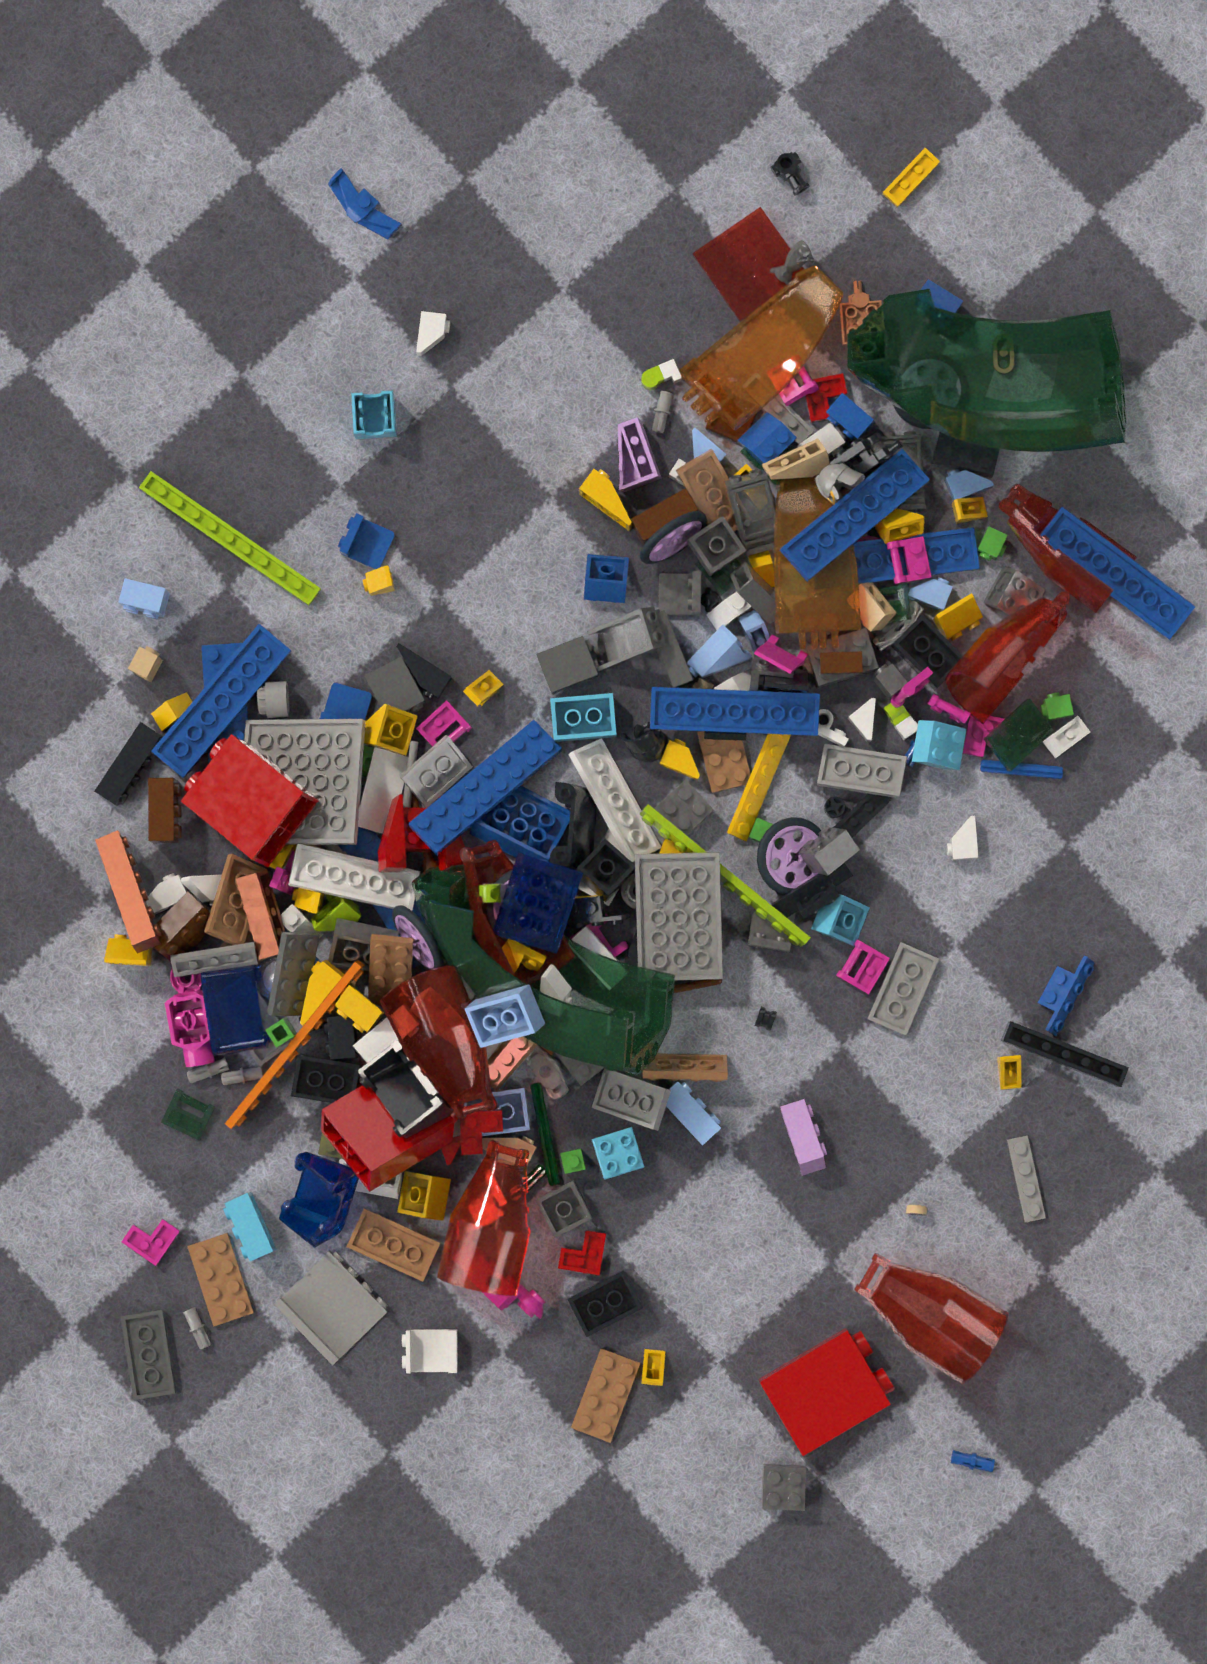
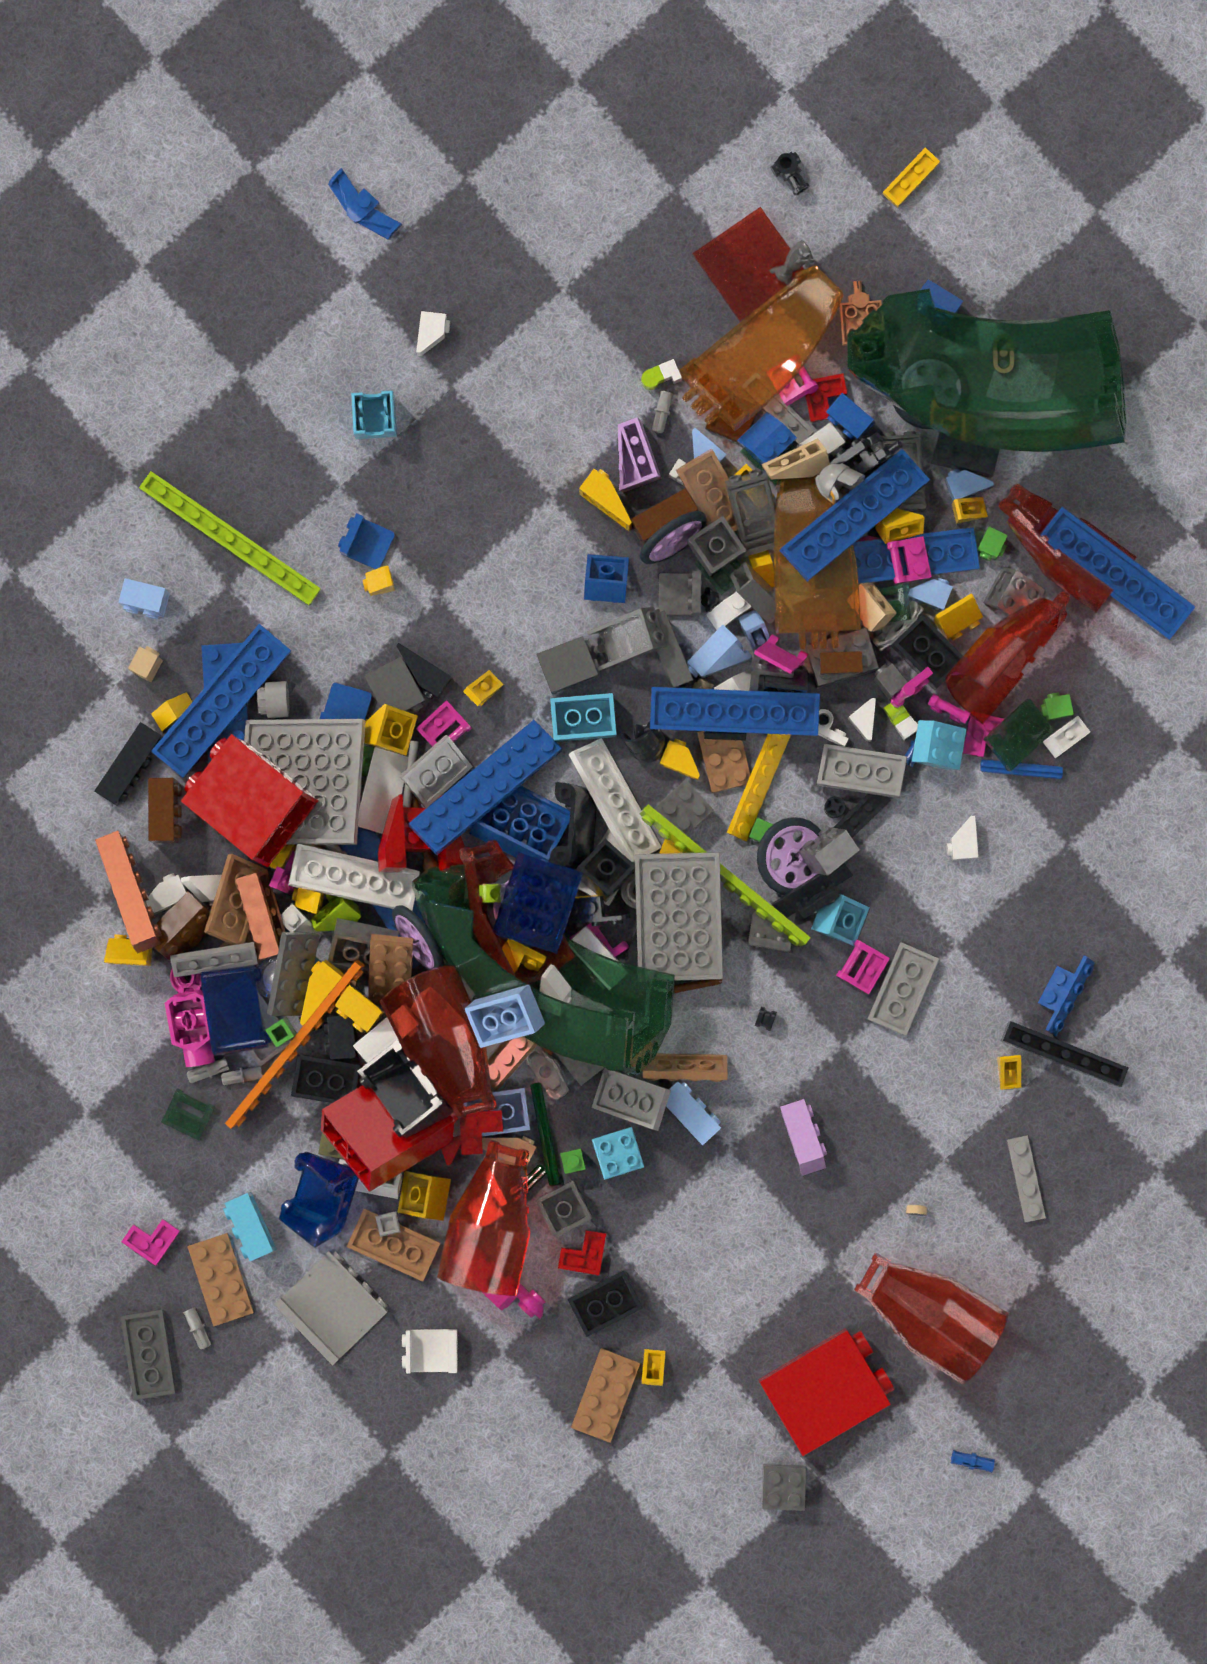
(388, 1224): none -> light grey tile

